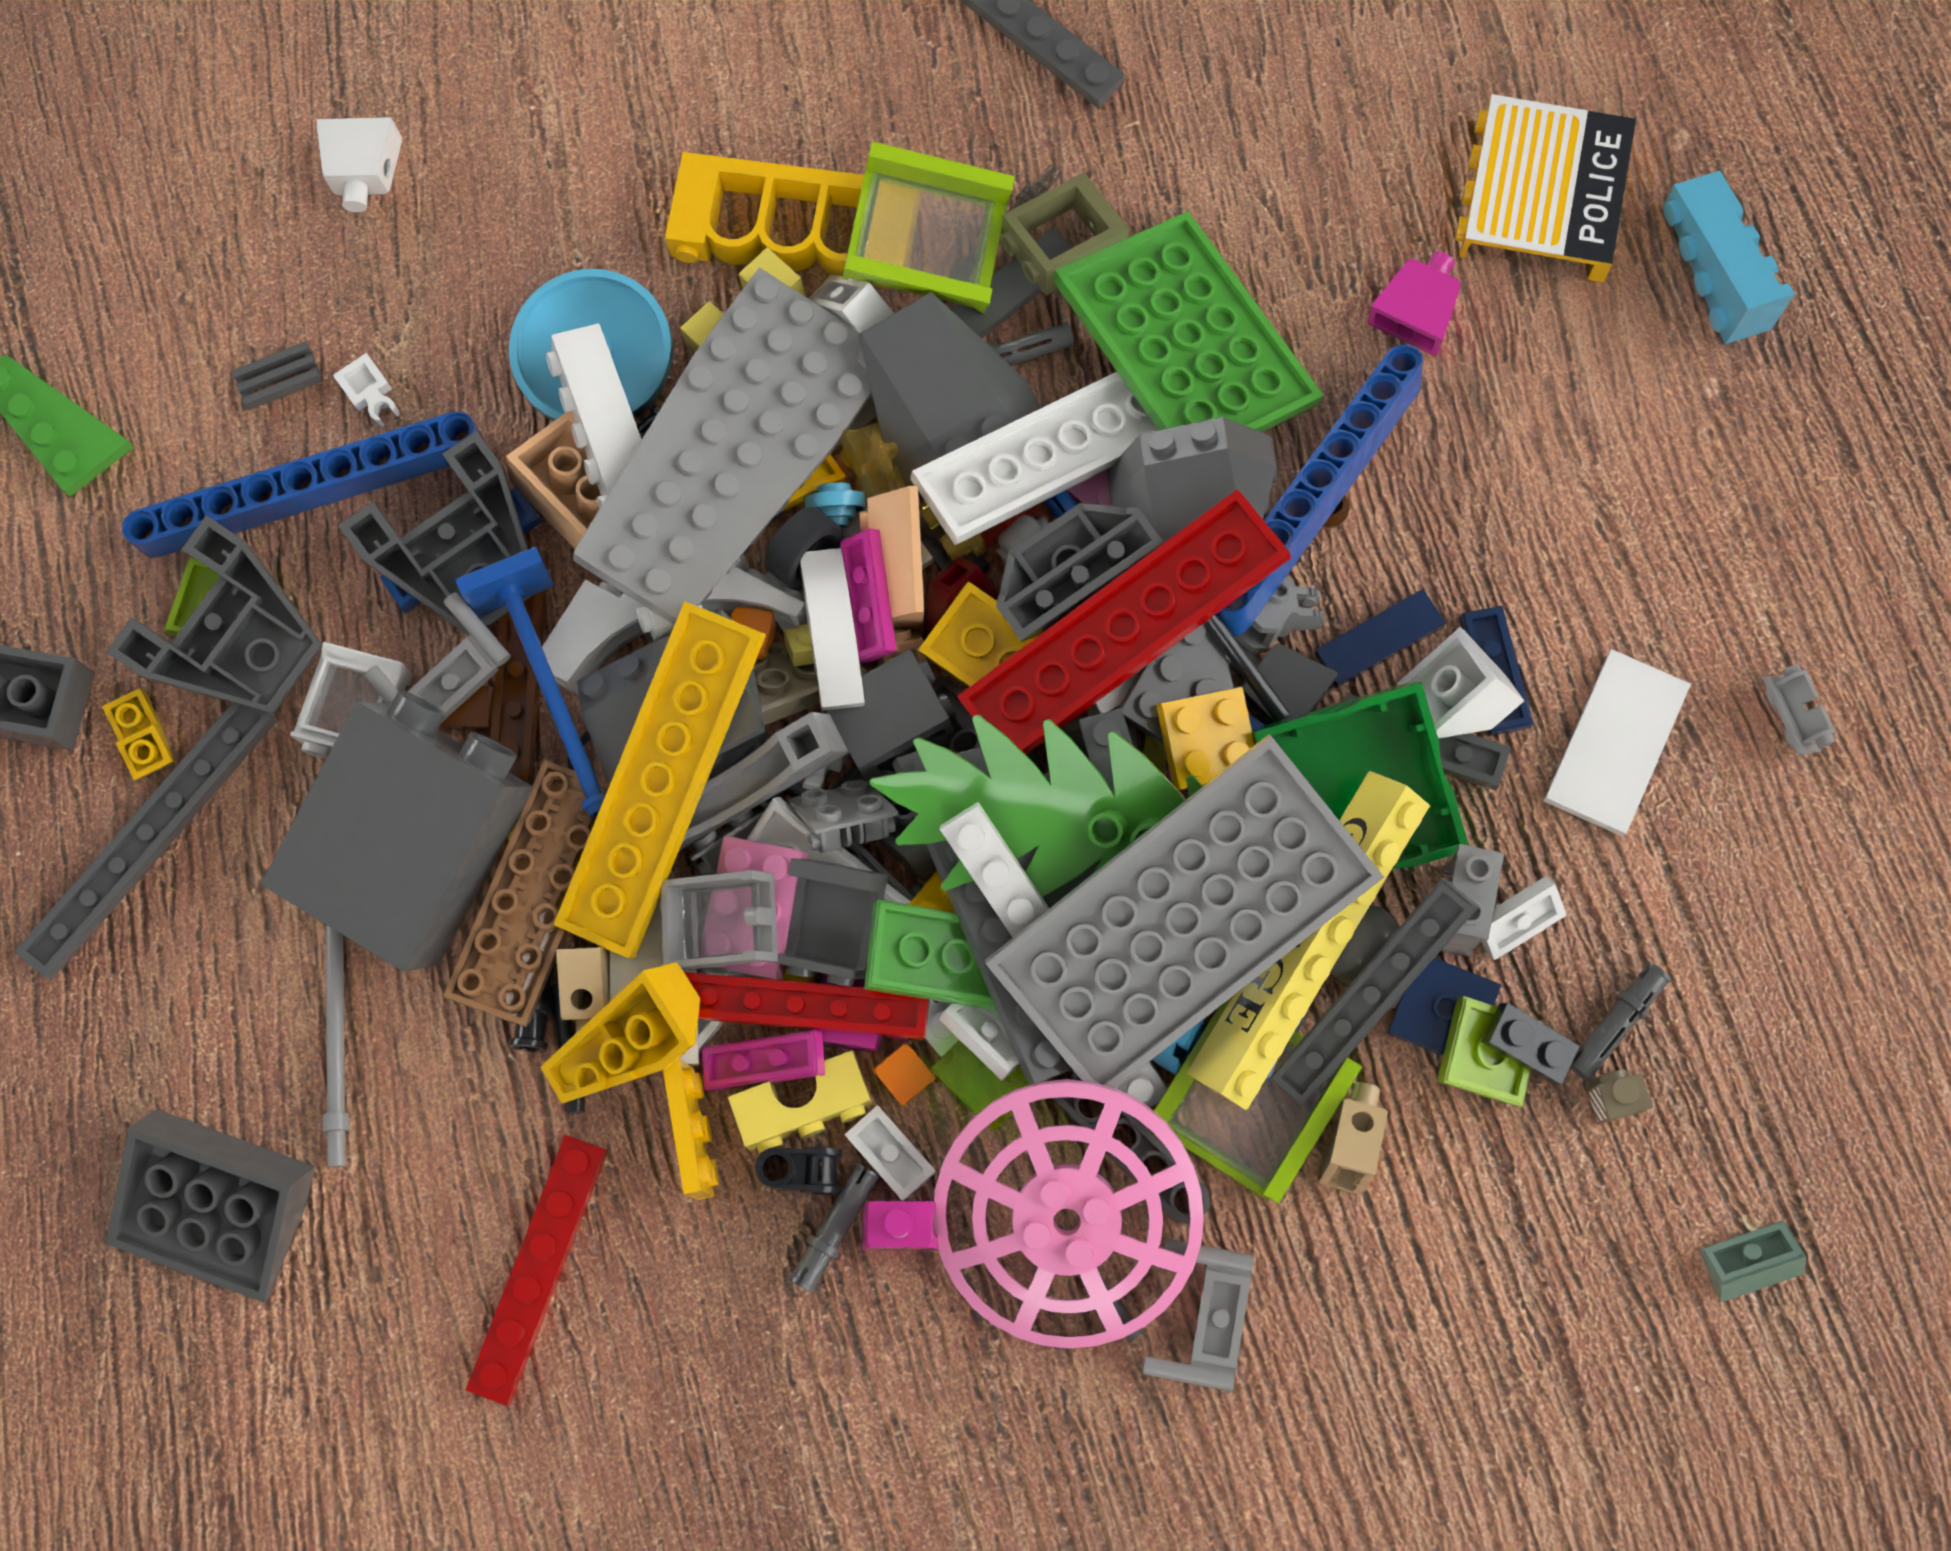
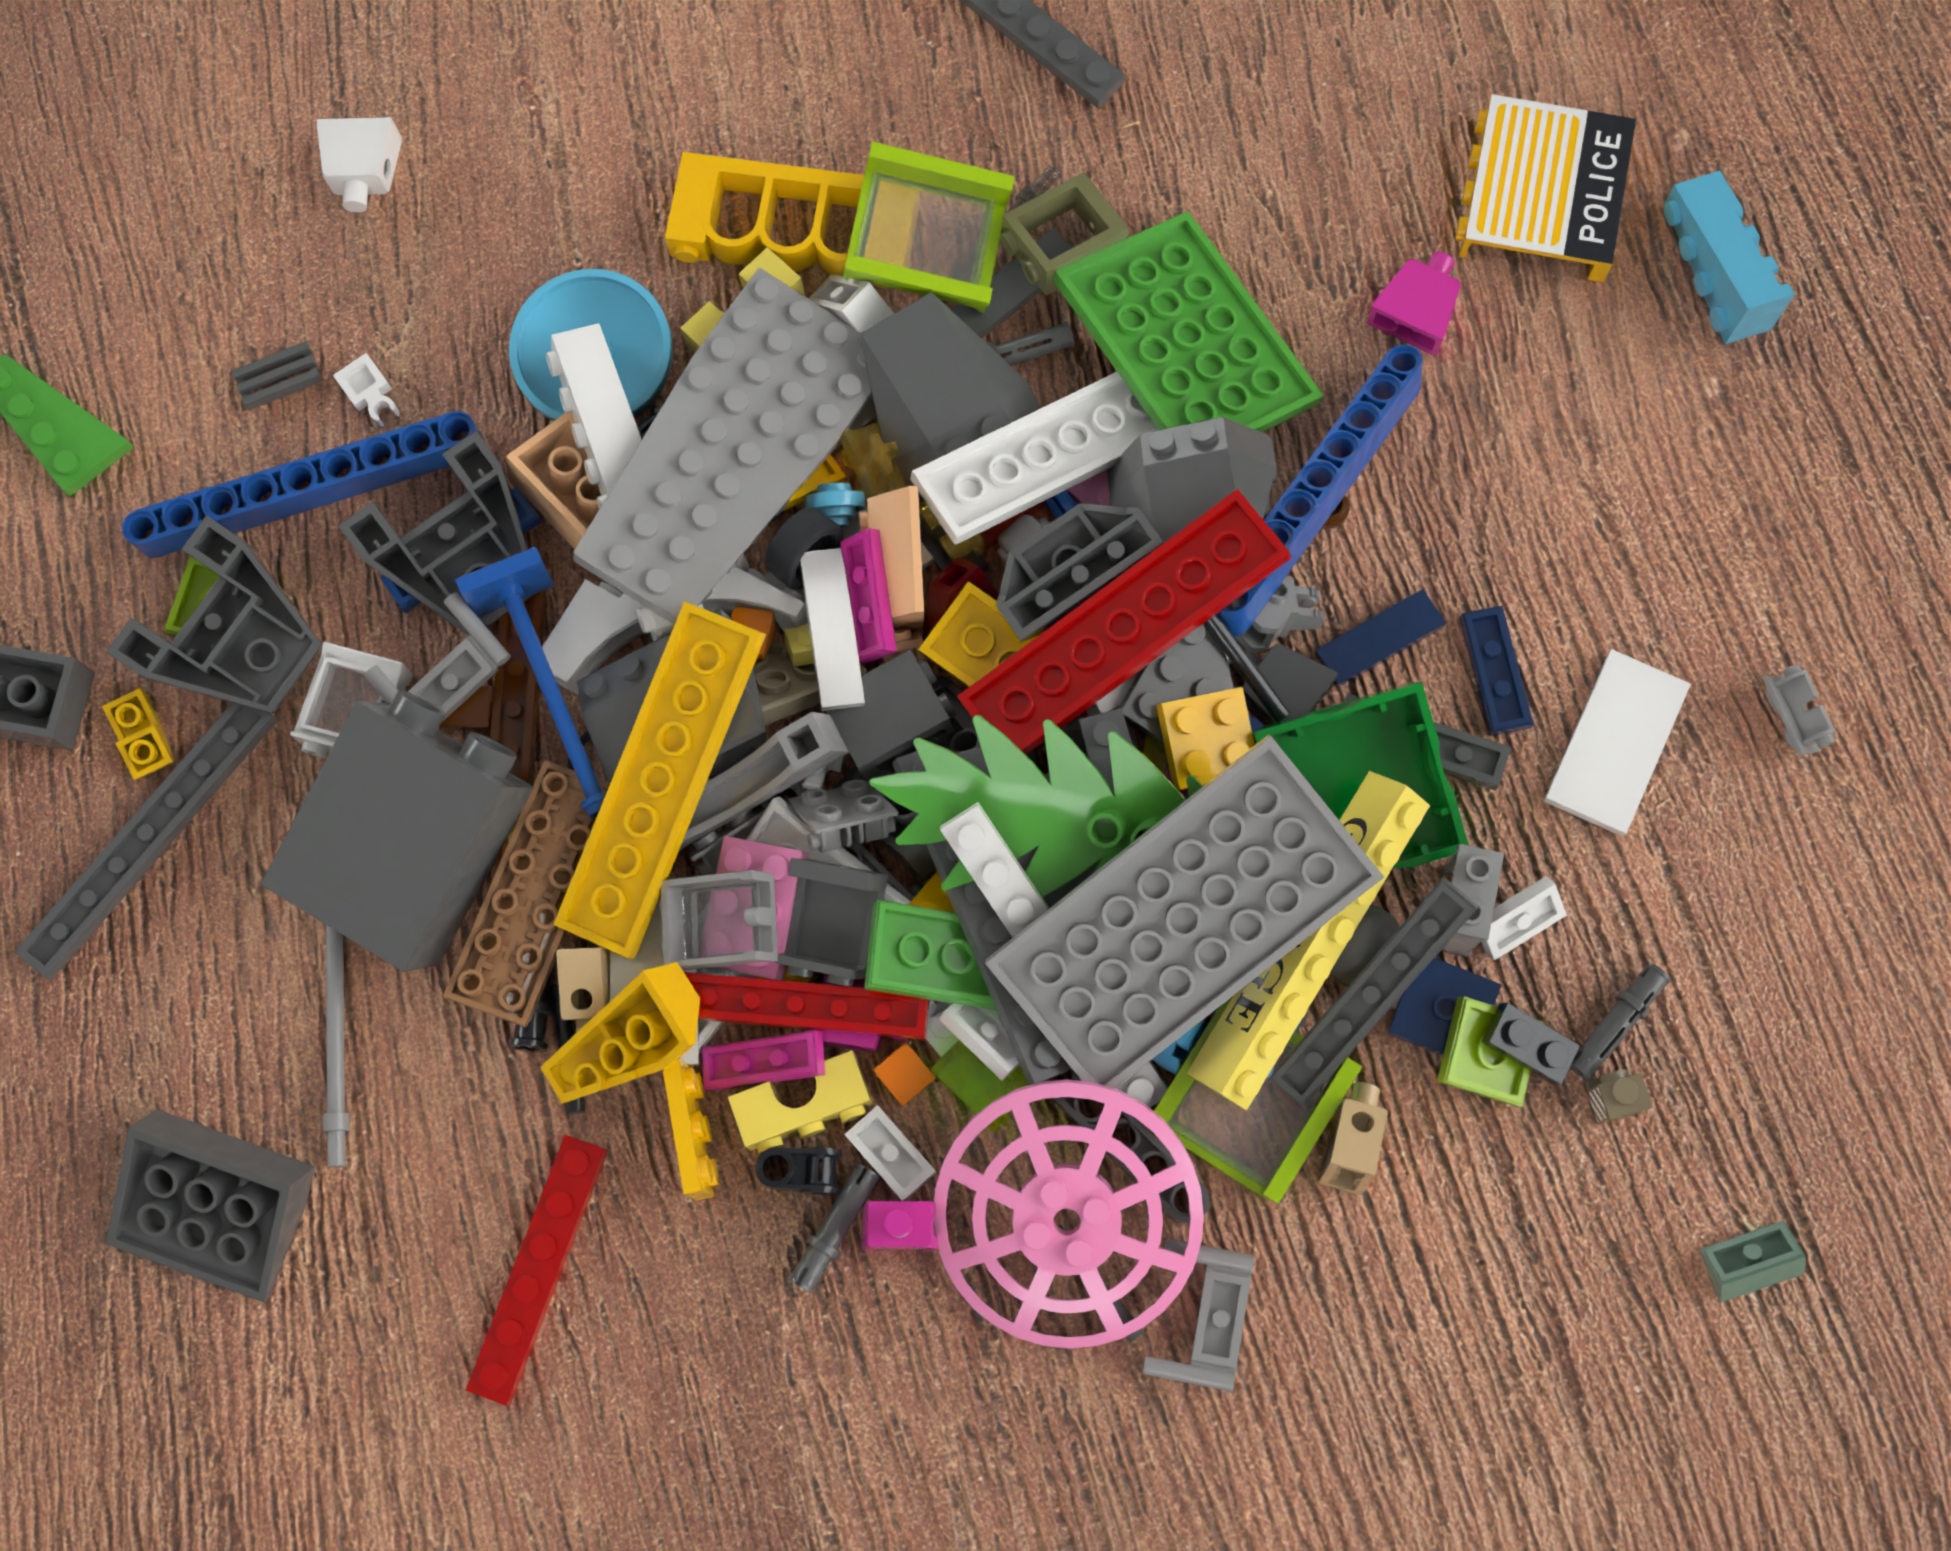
(1464, 687): white slope -> none

